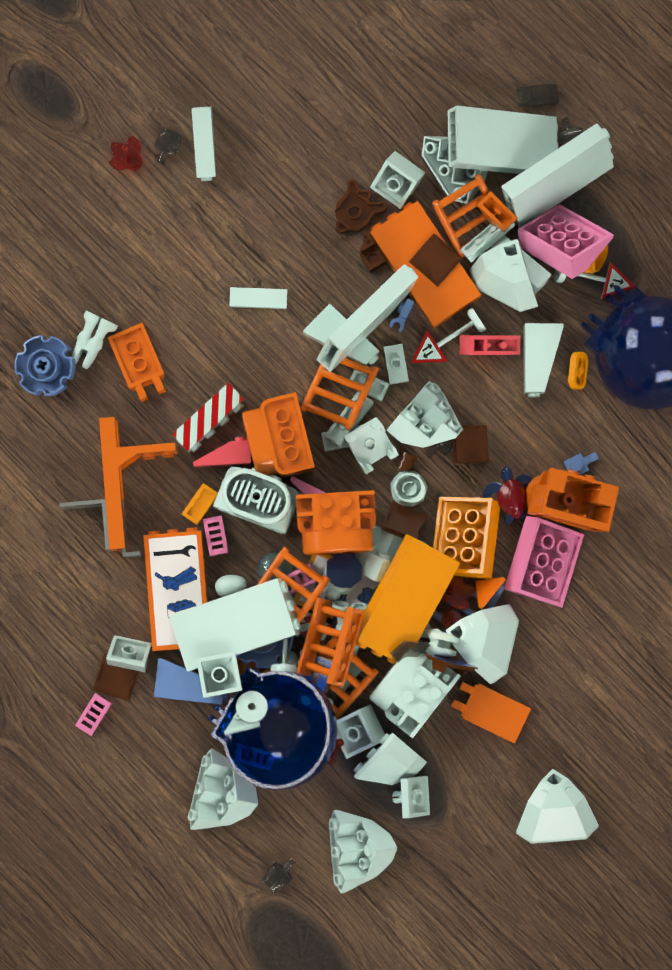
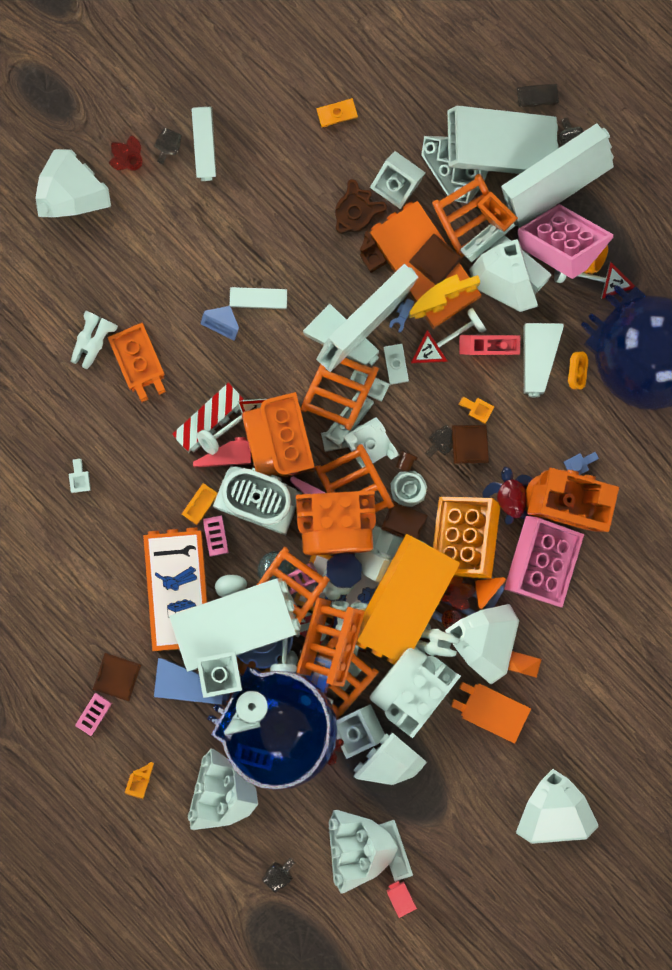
(56, 372): medium blue piece -> none
(69, 187): none -> light aqua brick
(79, 480): none -> light aqua plate
(114, 461): orange piece -> none
(128, 653): light aqua slope -> none
(139, 781): none -> light orange slope
(209, 441): none -> light aqua piece
(221, 321): none -> medium blue slope
(337, 113): none -> light orange plate
(369, 468): none -> orange bar
(400, 865): none -> light aqua tile
(401, 898): none -> coral slope
(409, 649): clear smoke tile -> none
(413, 796): light aqua tile -> none
(426, 419): light aqua brick -> none
(435, 297): none -> yellow slope
(441, 662): reddish brown piece -> none
(479, 410): none -> light orange plate
(524, 664): none -> orange slope

